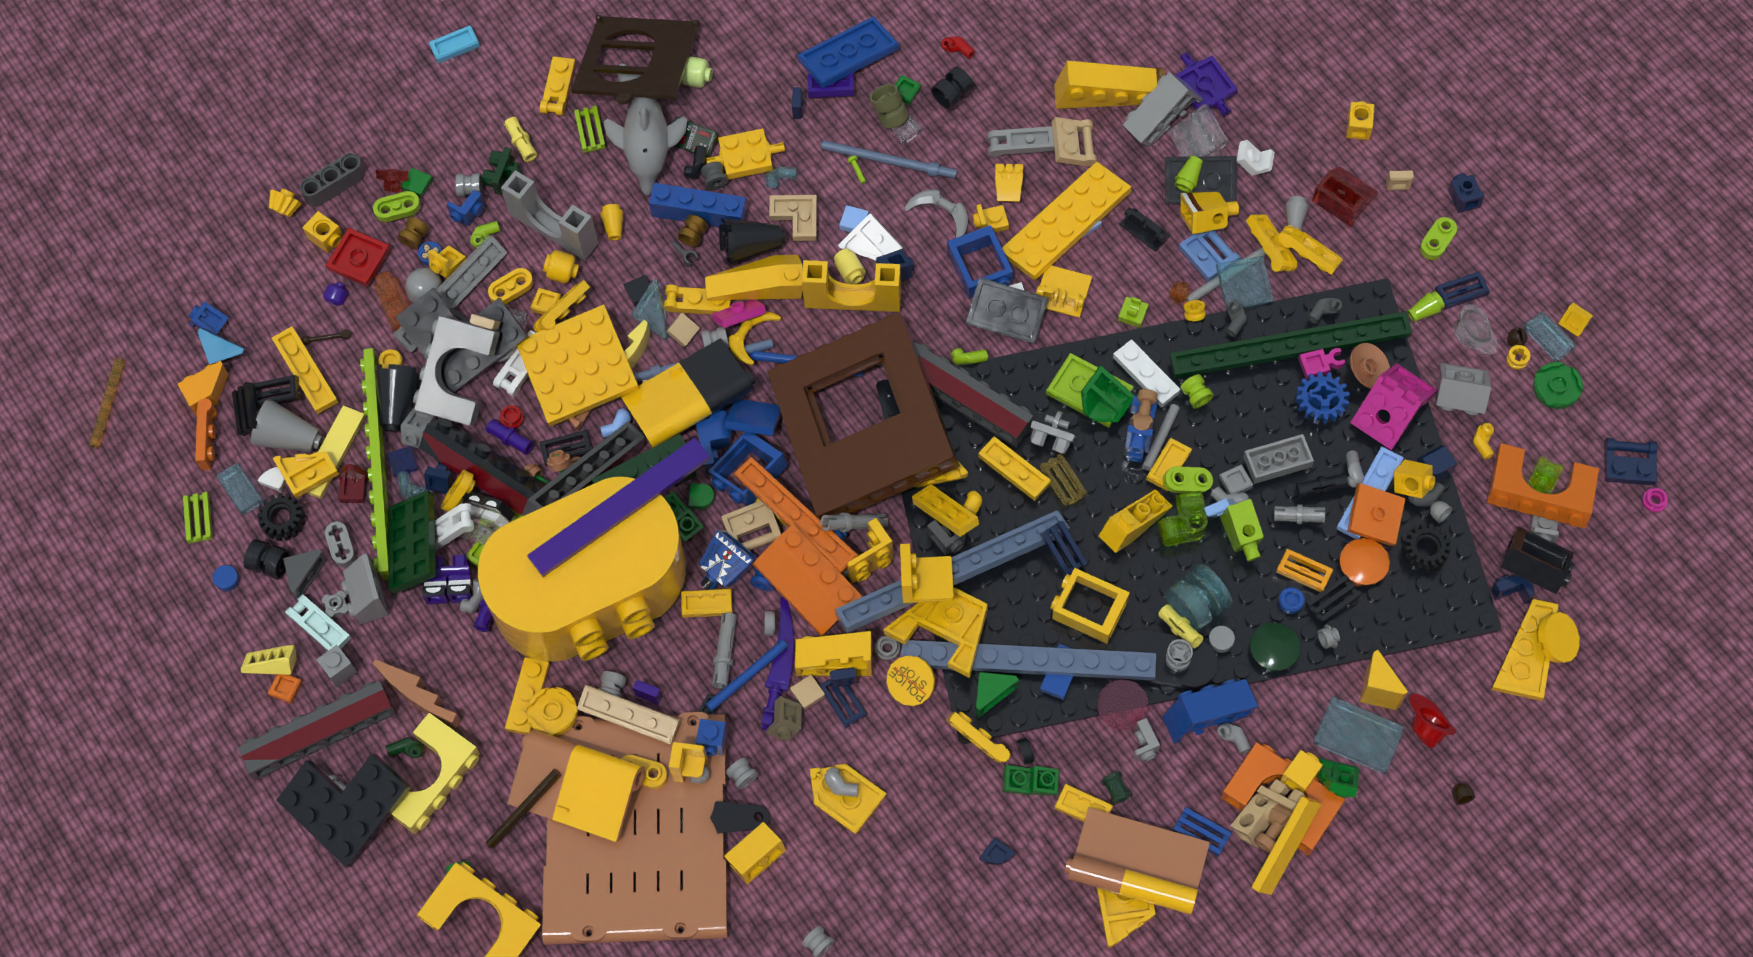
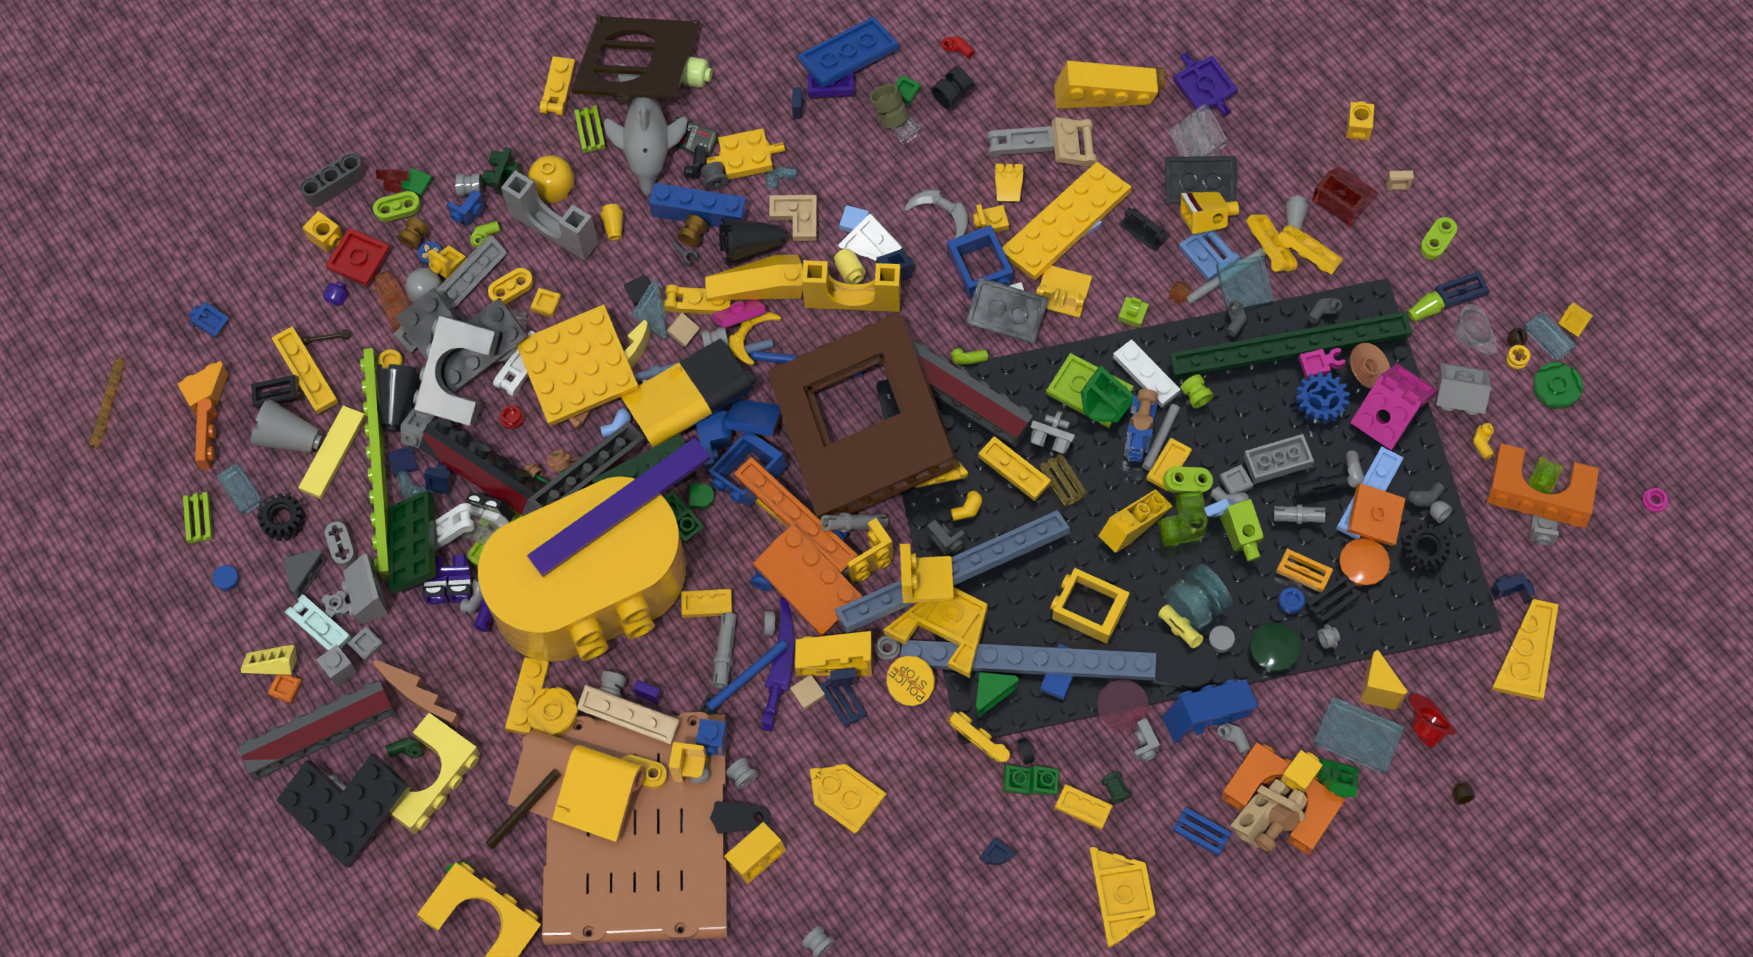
(218, 348): dark azure slope -> none
(245, 408): black tile -> none
(264, 558): black wheel -> none
(273, 479): white tile -> none
(283, 202): yellow piece -> none
(306, 471): yellow wing -> none
(352, 484): dark red tile -> none
(365, 643): none -> light grey tile
(454, 44): medium azure tile -> none
(462, 485): yellow plate -> none
(485, 322): tan tile -> none
(509, 436): dark purple pin -> none
(520, 139): light yellow pin -> none
(552, 178): none -> yellow cylinder
(560, 266): yellow head -> none
(560, 308): yellow plate -> none
(566, 448): black tile -> none
(725, 561): torso -> none
(750, 520): tan plate -> none
(786, 719): dark tan bracket -> none
(837, 784): light grey arm -> none
(853, 160): lime piece -> none
(933, 169): sand blue bar -> none
(945, 510): yellow plate -> none
(1070, 541): dark blue tile -> none
(1138, 861): nougat door -> none
(1160, 108): light grey wedge -> none
(1180, 650): light grey wheel -> none
(1189, 174): lime cone -> none
(1194, 310): yellow bush -> none
(1253, 160): white bracket -> none
(1286, 845): yellow tile -> none
(1413, 479): yellow brick -> none
(1441, 460): dark blue piece -> none
(1465, 193): dark blue brick -> none
(1538, 560): black window -> none
(1559, 637): yellow tile -> none
(1630, 469): dark blue plate -> none

